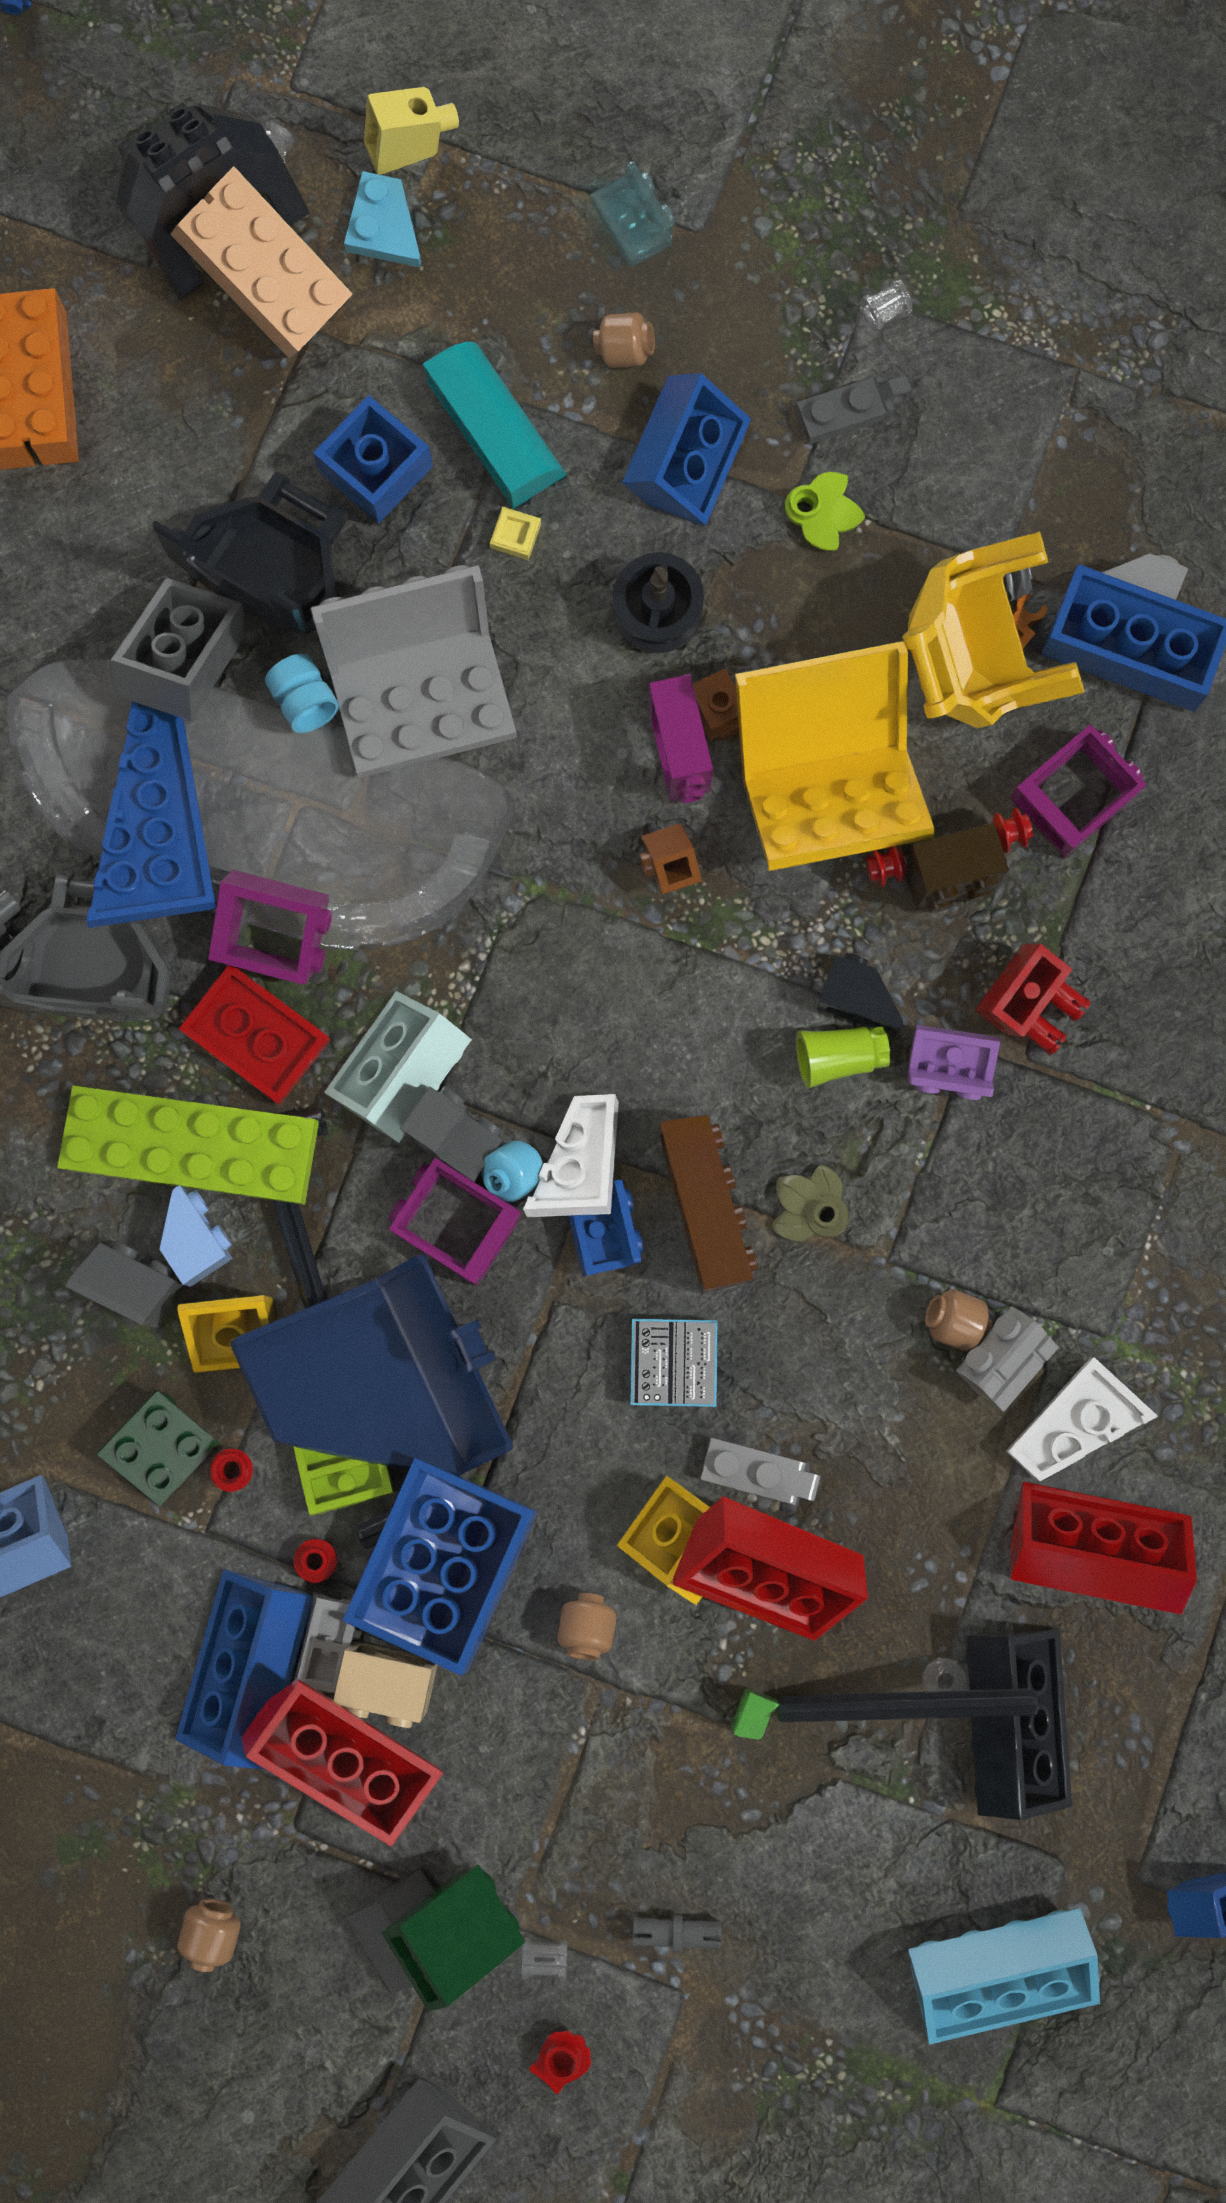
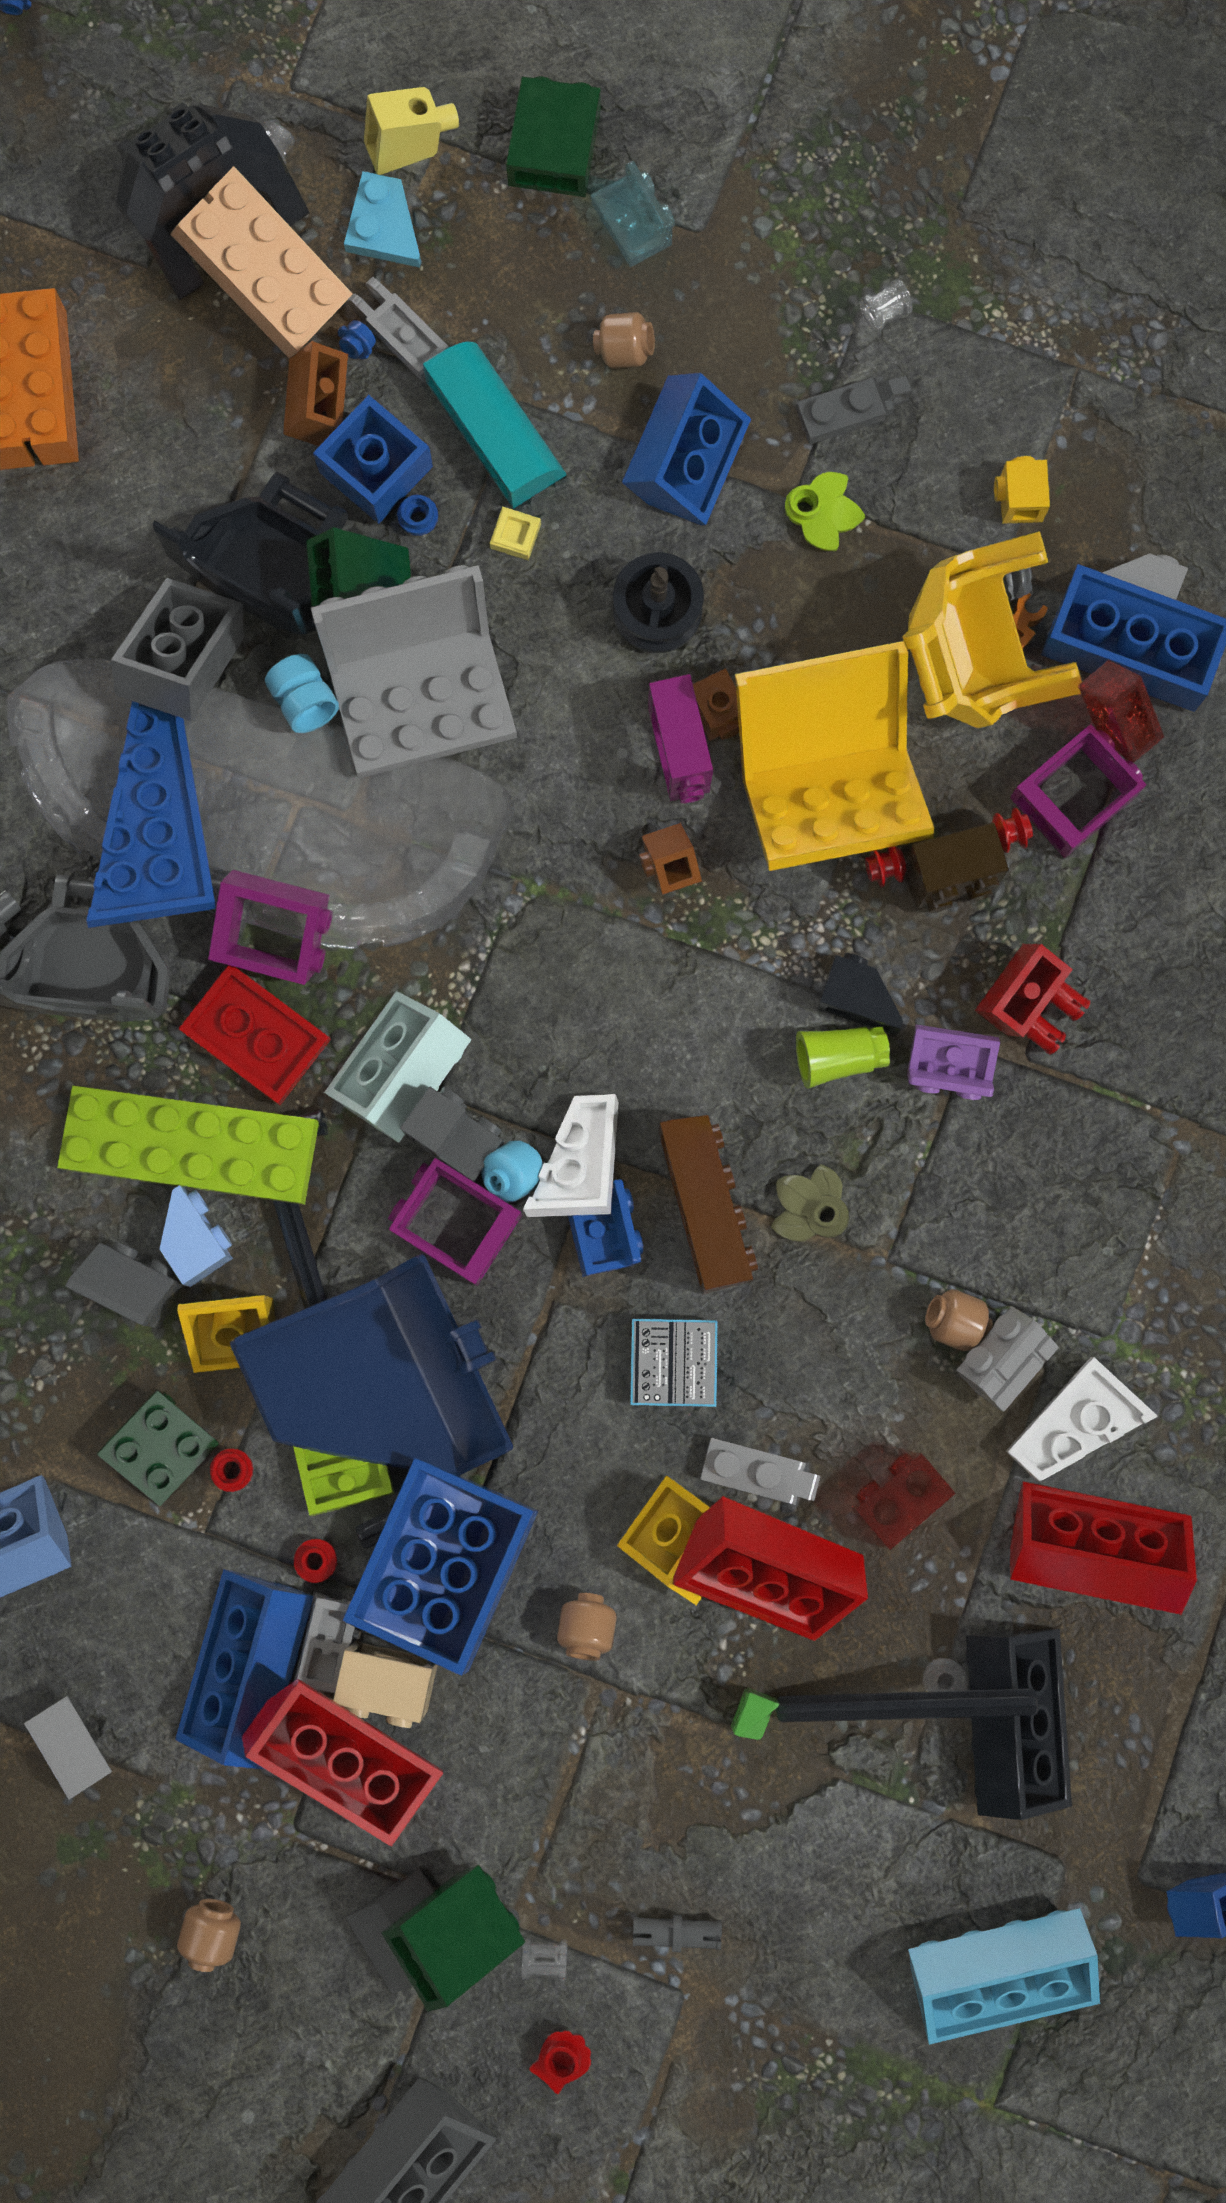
(68, 1747): none -> light grey hinge
(315, 393): none -> dark orange brick
(350, 563): none -> dark green brick
(356, 340): none -> blue plate
(398, 327): none -> light grey hinge
(415, 504): none -> blue plate
(553, 136): none -> dark green brick
(909, 1509): none -> clear red brick
(1023, 490): none -> yellow brick
(1122, 709): none -> clear red brick

